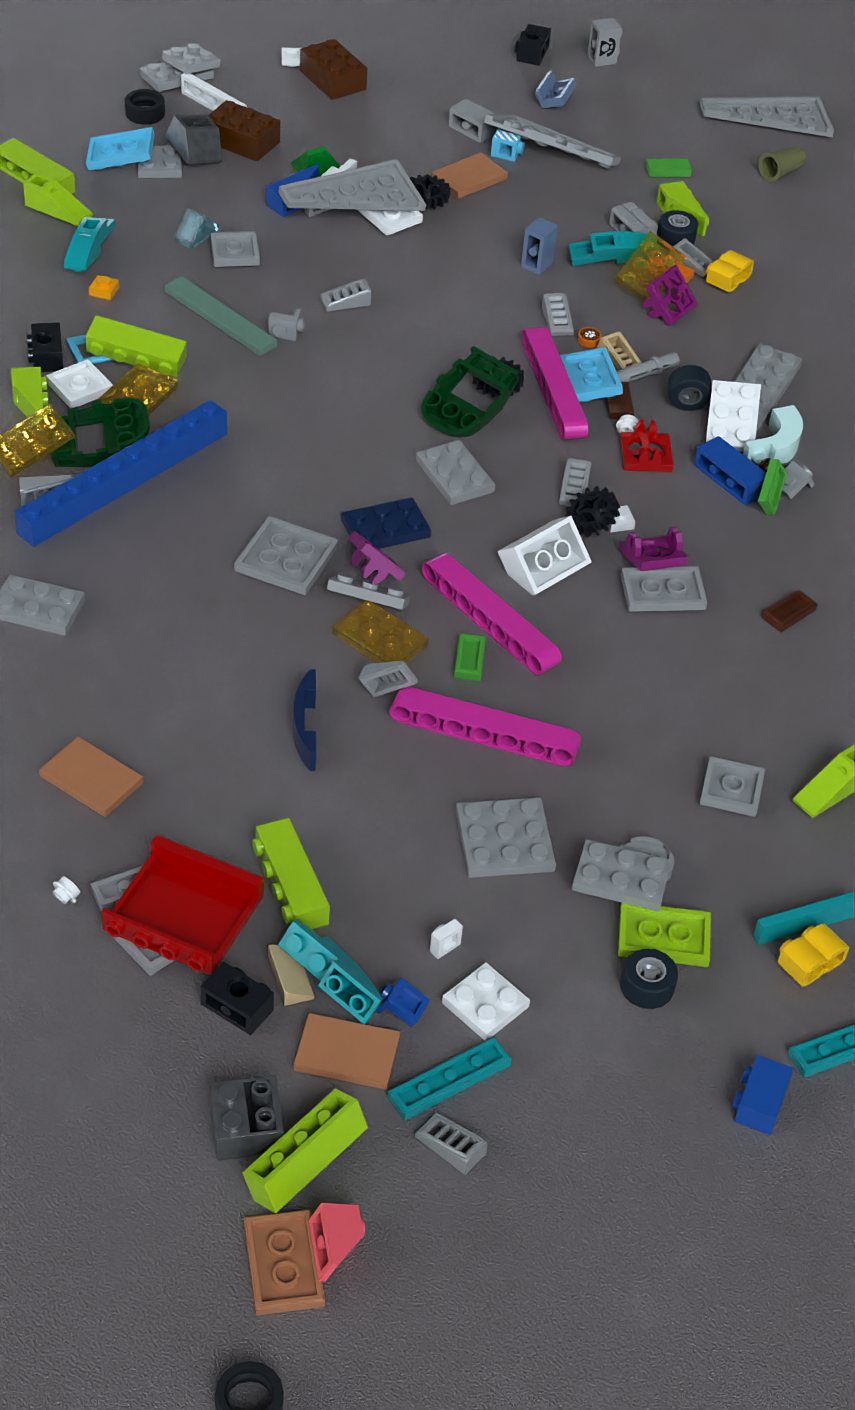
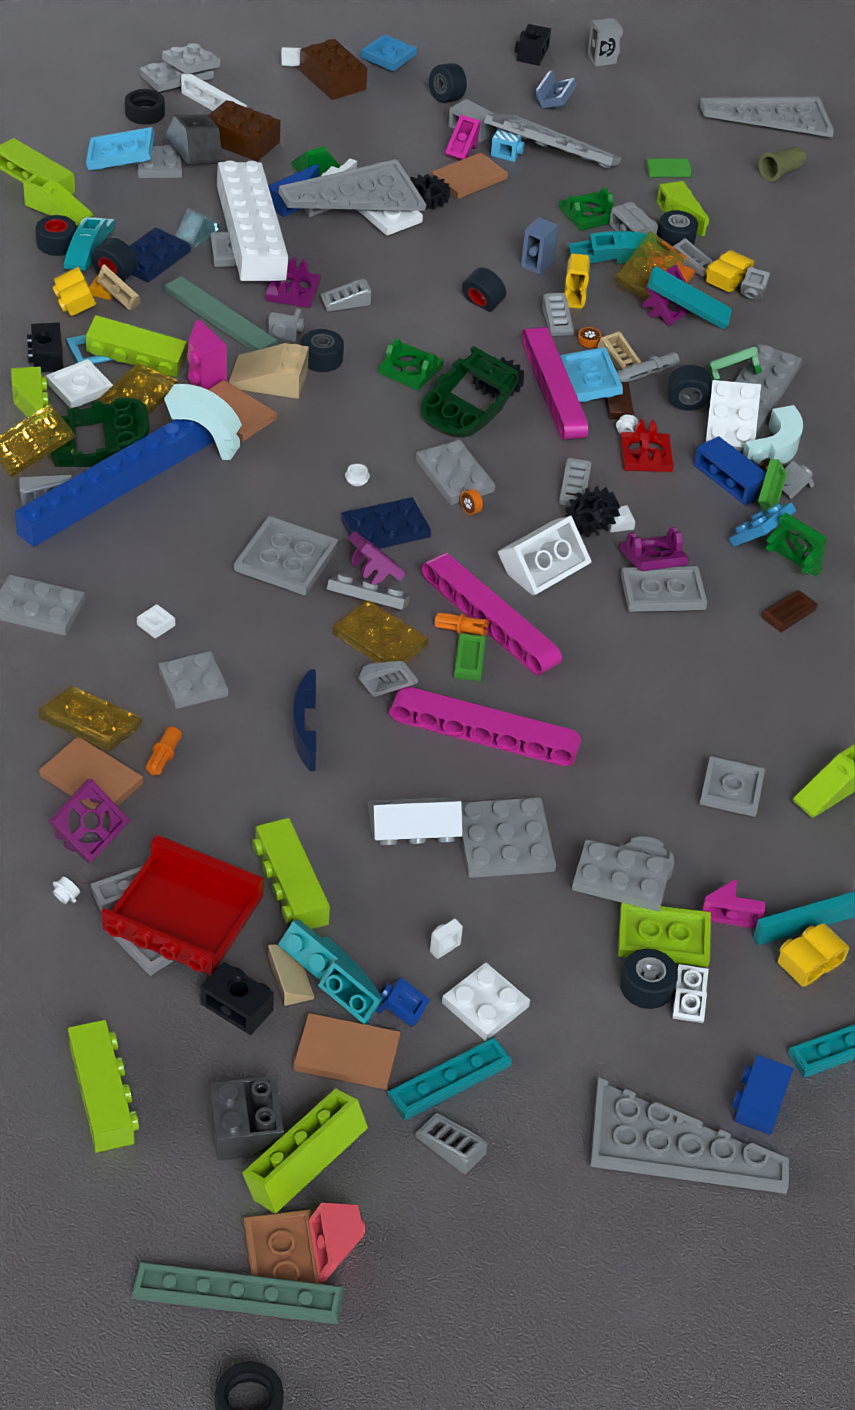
(55, 234): none -> black wheel
(59, 821): none -> magenta piece
(73, 292): none -> yellow brick
(90, 718): none -> clear yellow plate
(101, 1085): none -> lime brick
(116, 257): none -> black wheel
(118, 288): none -> tan slope
(156, 621): none -> white plate
(157, 252): none -> dark blue plate
(163, 750): none -> orange axle
(193, 679): none -> light grey plate
(206, 357): none -> dark pink slope
(209, 410): none -> light aqua arch
(238, 1293): none -> sand green tile
(250, 412): none -> nougat tile
(251, 221): none -> white brick
(272, 370): none -> tan slope
(297, 295): none -> magenta piece
(325, 349): none -> black wheel
(357, 475): none -> white plate
(388, 52): none -> dark azure plate
(413, 379): none -> green piece
(415, 819): none -> slope
(447, 82): none -> black wheel
(461, 623): none -> orange axle
(463, 138): none -> dark pink slope
(471, 501): none -> tile
(484, 289): none -> black wheel
(575, 206): none -> green piece
(577, 280): none -> yellow brick
(670, 1144): none -> light grey wing
(689, 297): none -> teal tile
(690, 994): none -> white slope
(732, 910): none -> dark pink slope
(738, 357): none -> piece
(754, 283): none -> light grey bracket
(761, 523): none -> dark azure plate
(814, 540): none -> green piece

